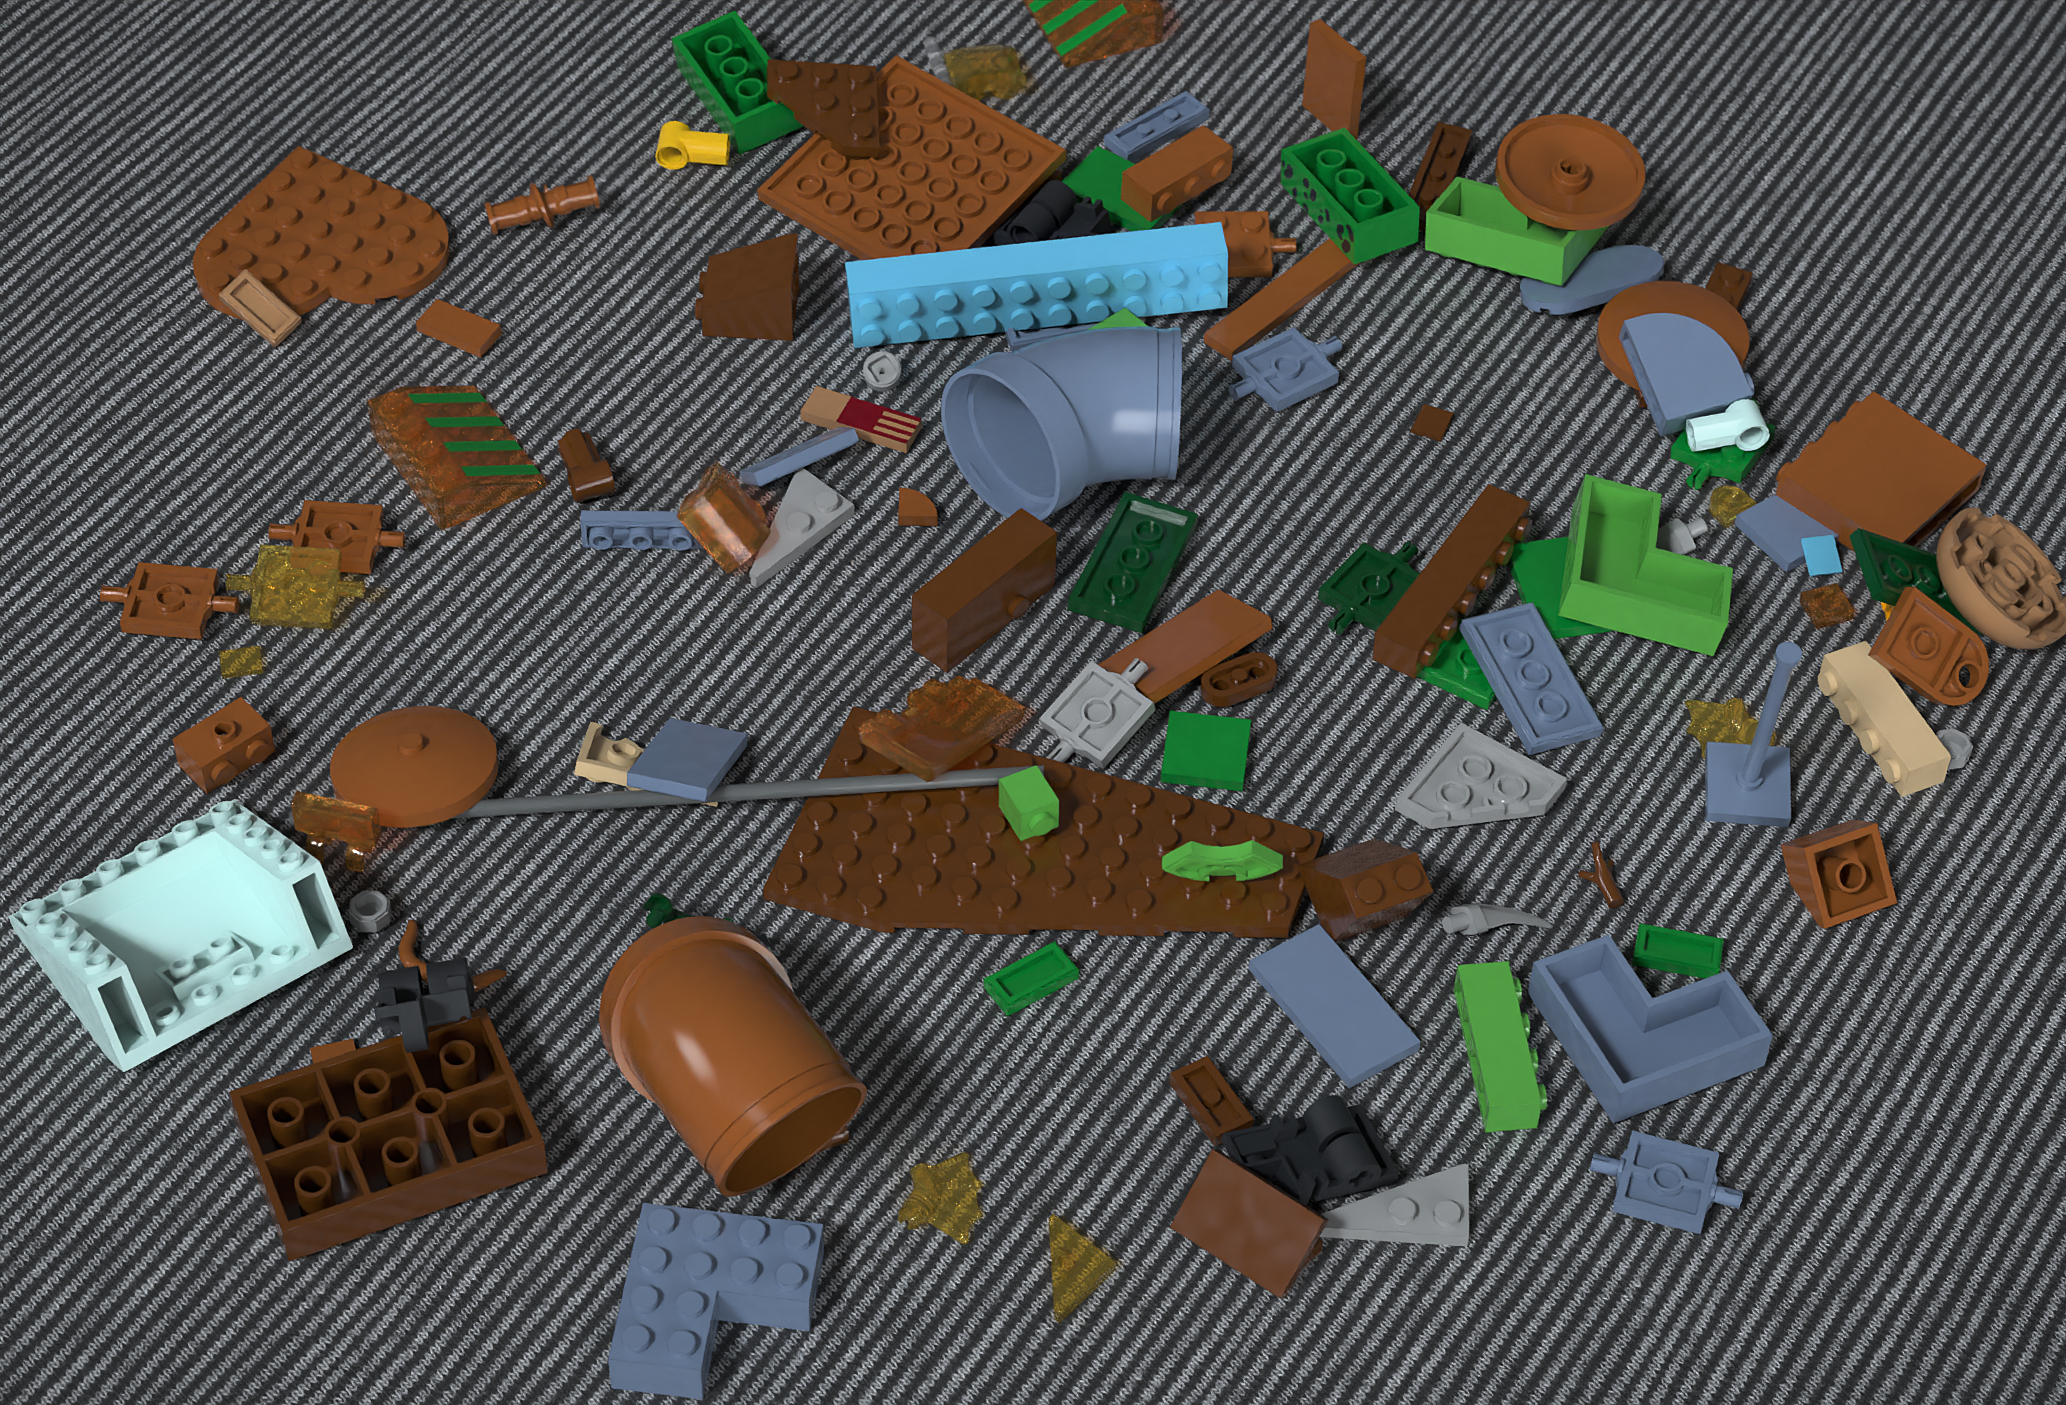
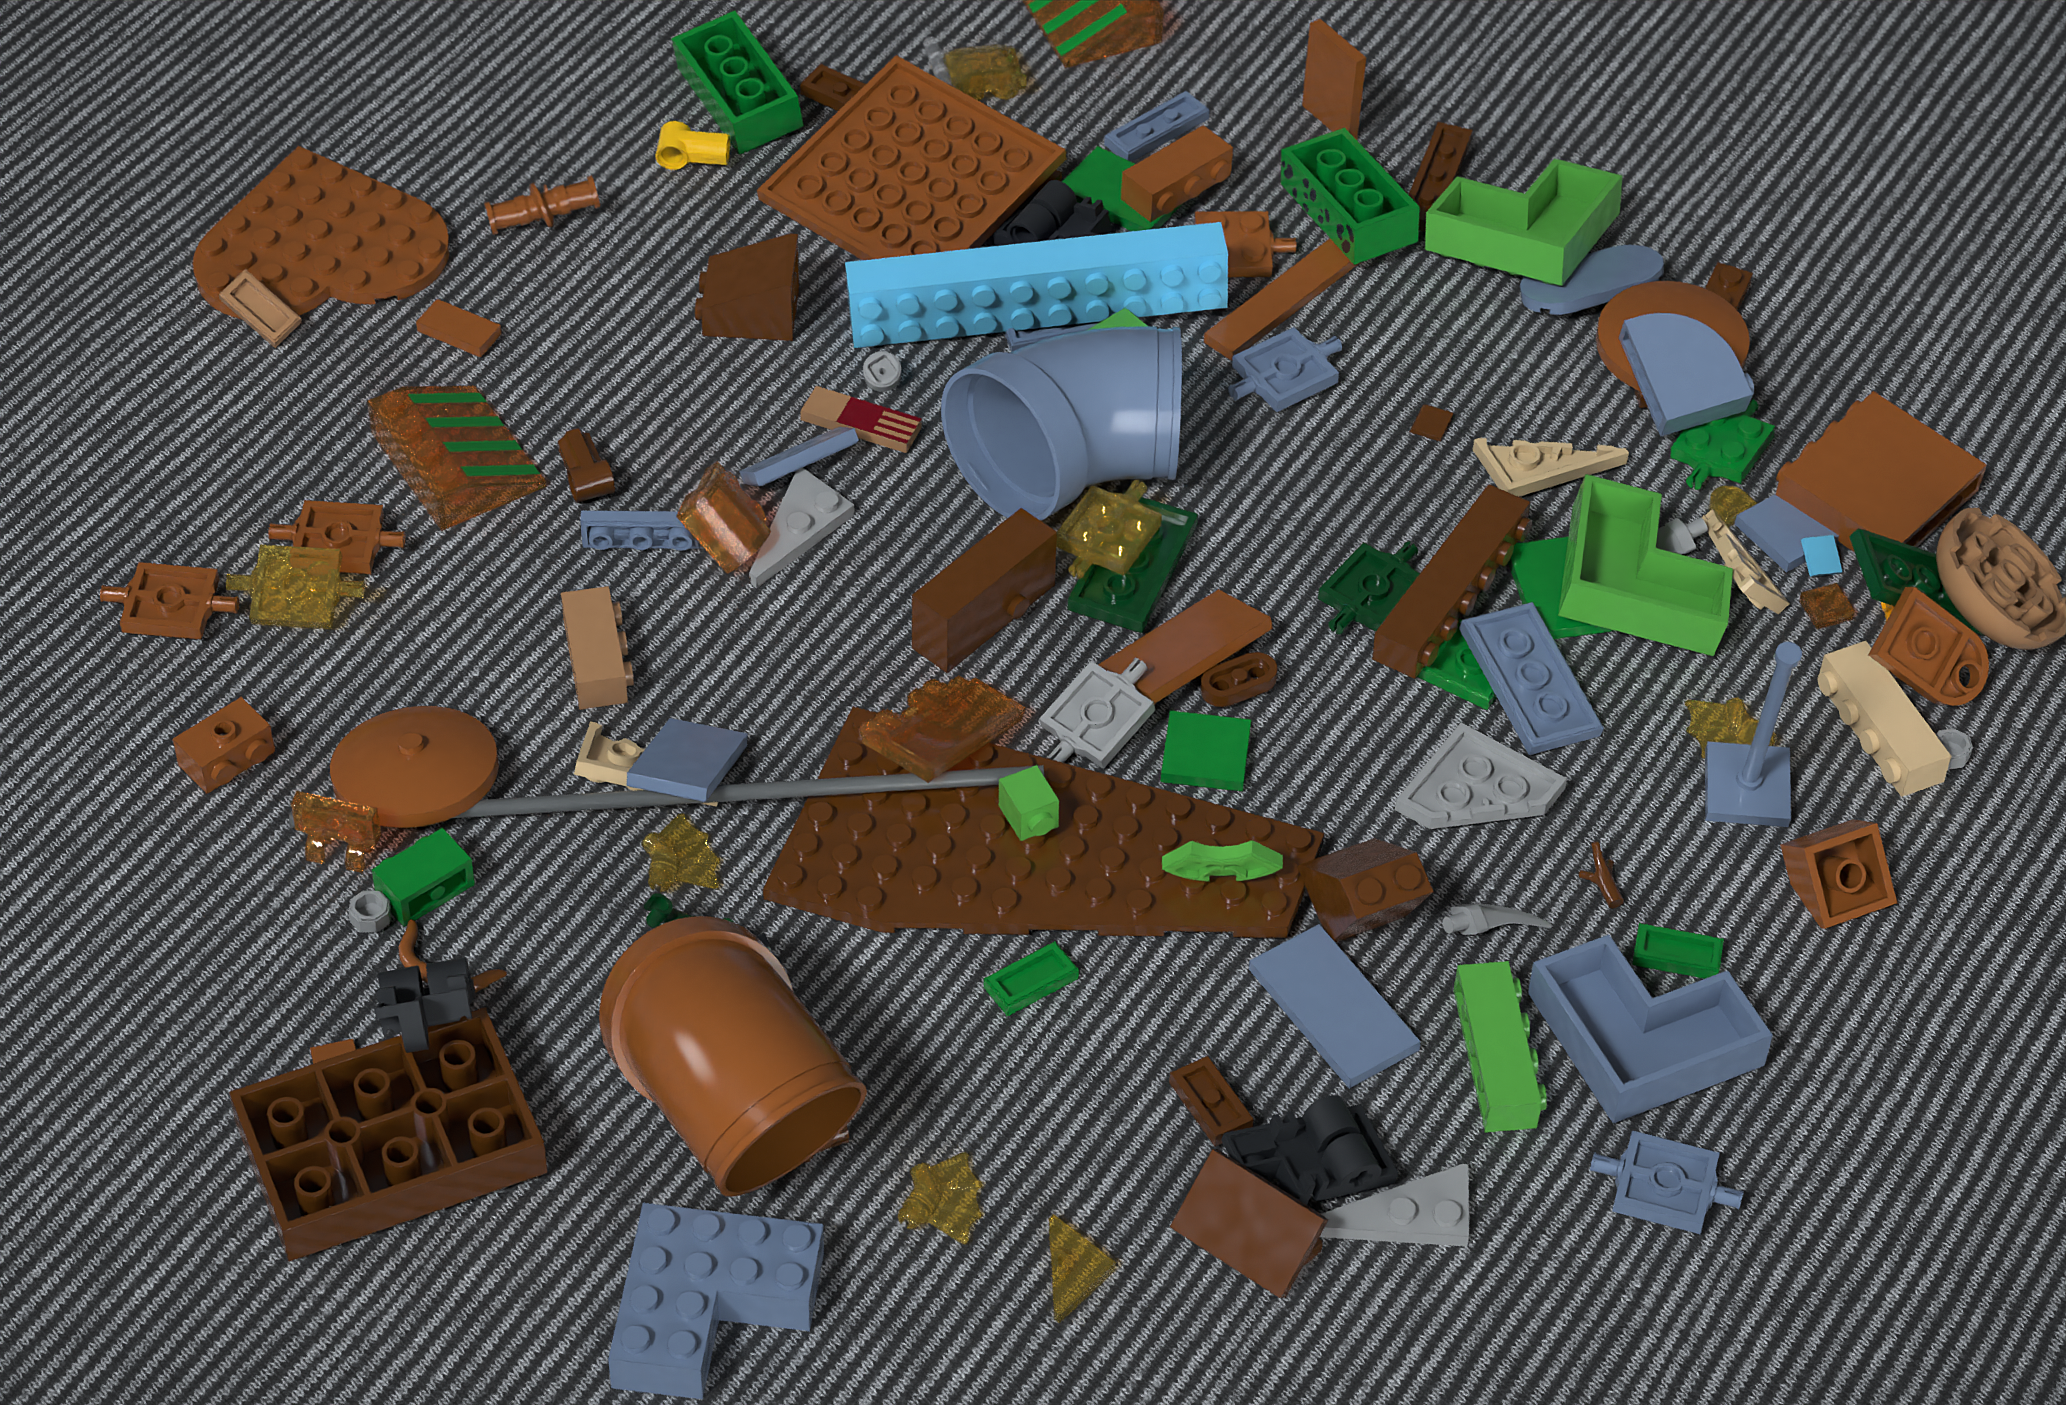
(183, 931): light aqua slope -> none
(241, 662): clear yellow piece -> none
(424, 876): none -> green brick
(596, 647): none -> medium nougat brick
(681, 856): none -> clear yellow arm
(830, 100): reddish brown plate -> none
(916, 509): dark orange tile -> none
(1108, 529): none -> clear yellow plate
(1541, 465): none -> tan wing
(1570, 172): dark orange dish -> none
(1739, 425): light aqua piece -> none
(1746, 570): none -> tan wing

